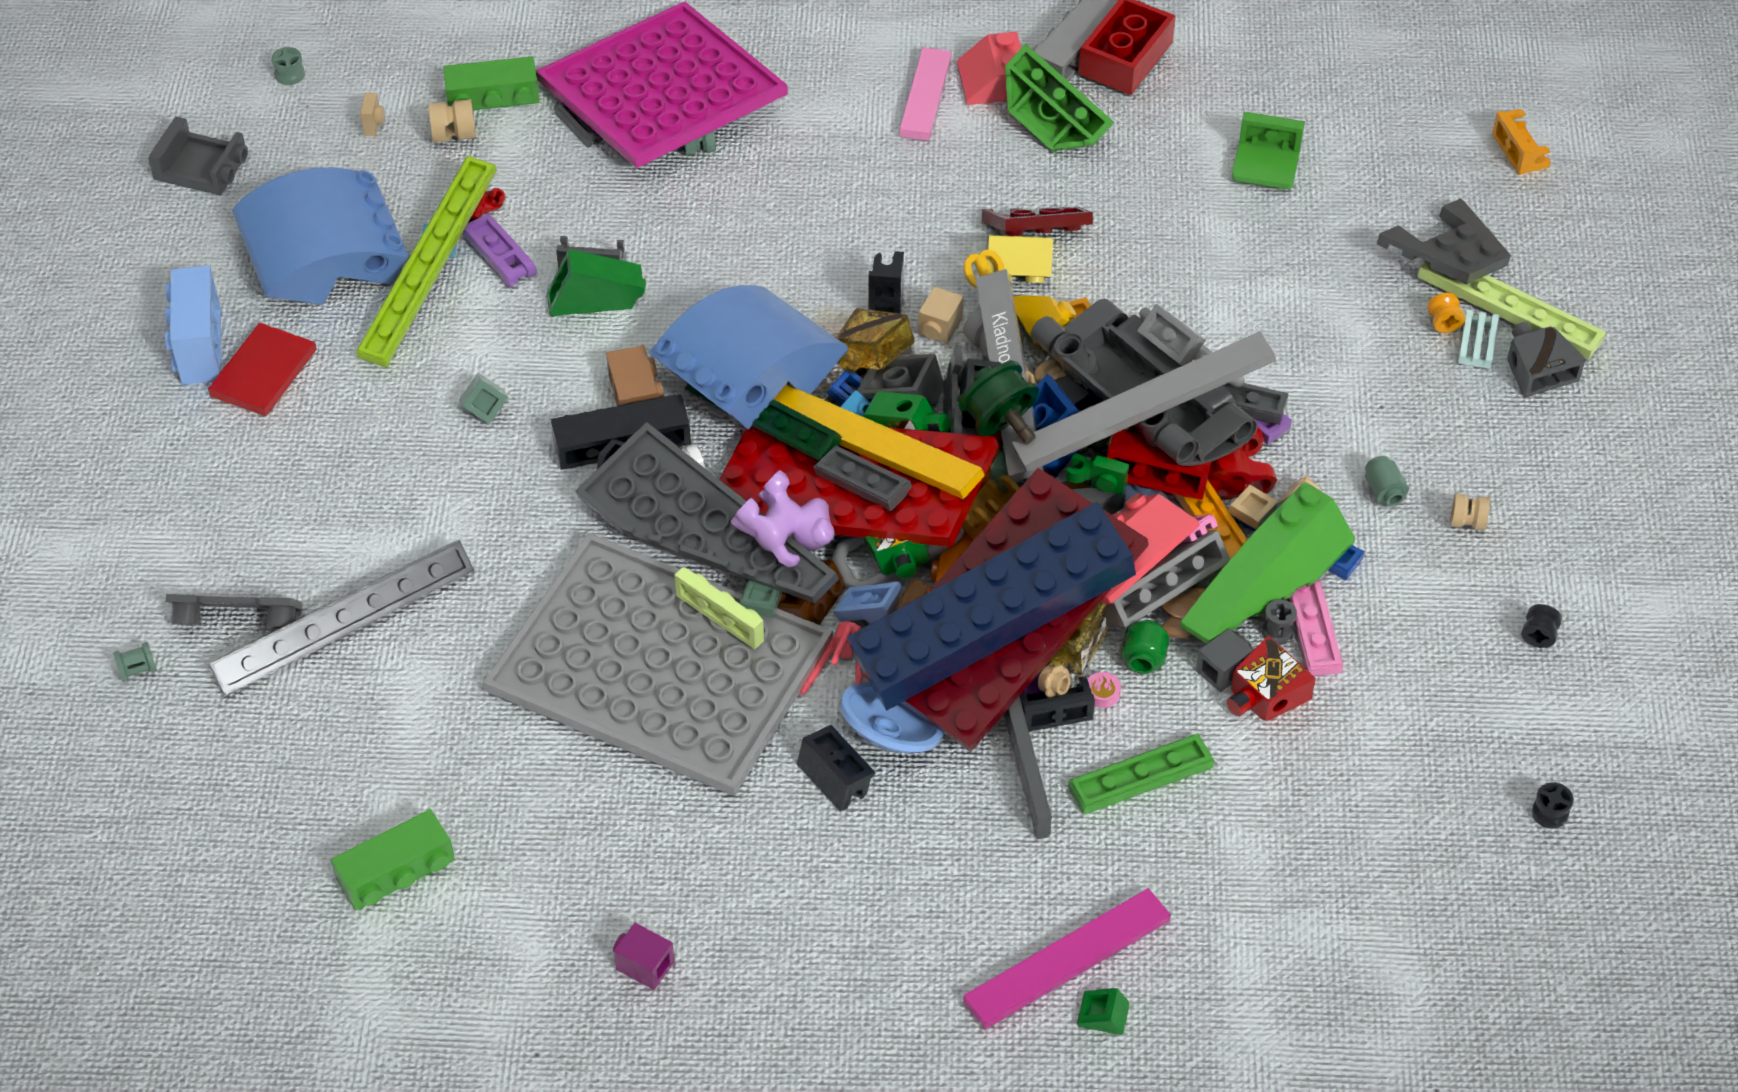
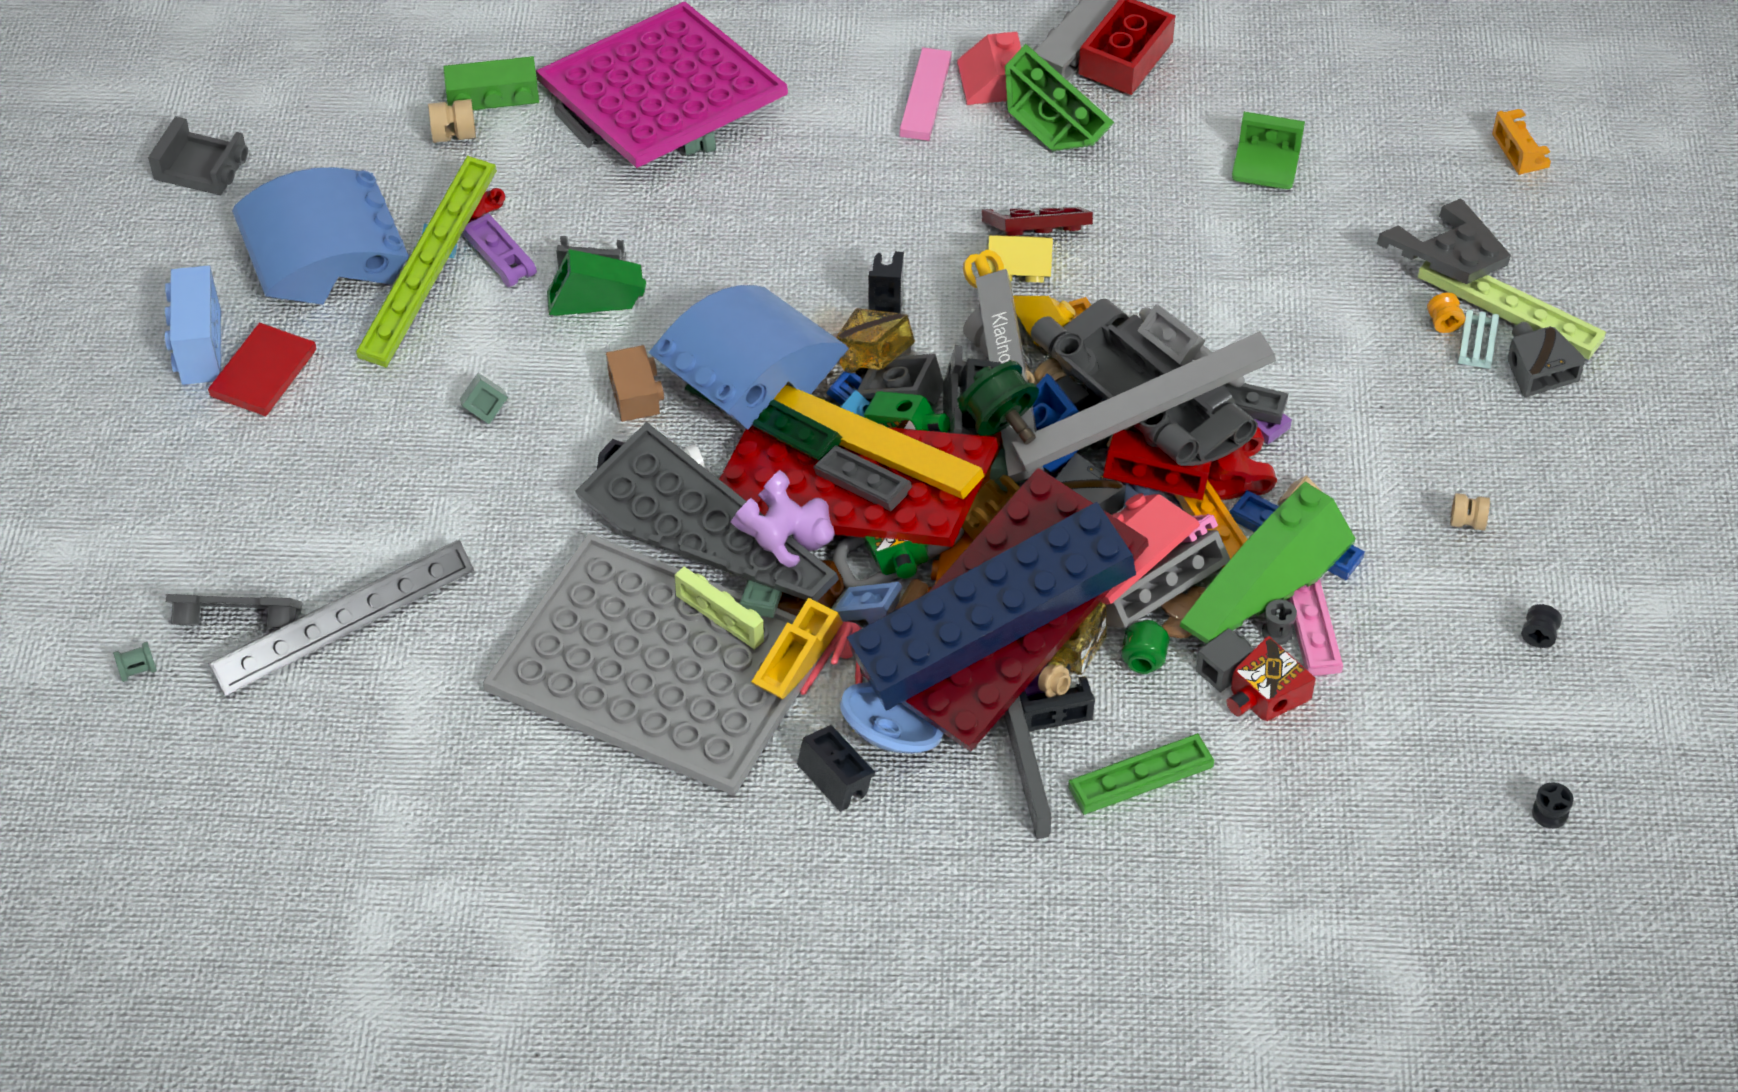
(288, 66): sand green wheel -> none
(371, 114): tan plate -> none
(393, 860): bright green brick -> none
(584, 435): black brick -> none
(643, 955): magenta brick -> none
(797, 649): none -> yellow slope
(940, 315): tan brick -> none
(1066, 958): dark pink tile -> none
(1103, 472): green plate -> none
(1104, 1010): green slope -> none
(1105, 689): bright pink tile -> none
(1253, 507): tan plate -> none
(1386, 481): sand green brick -> none

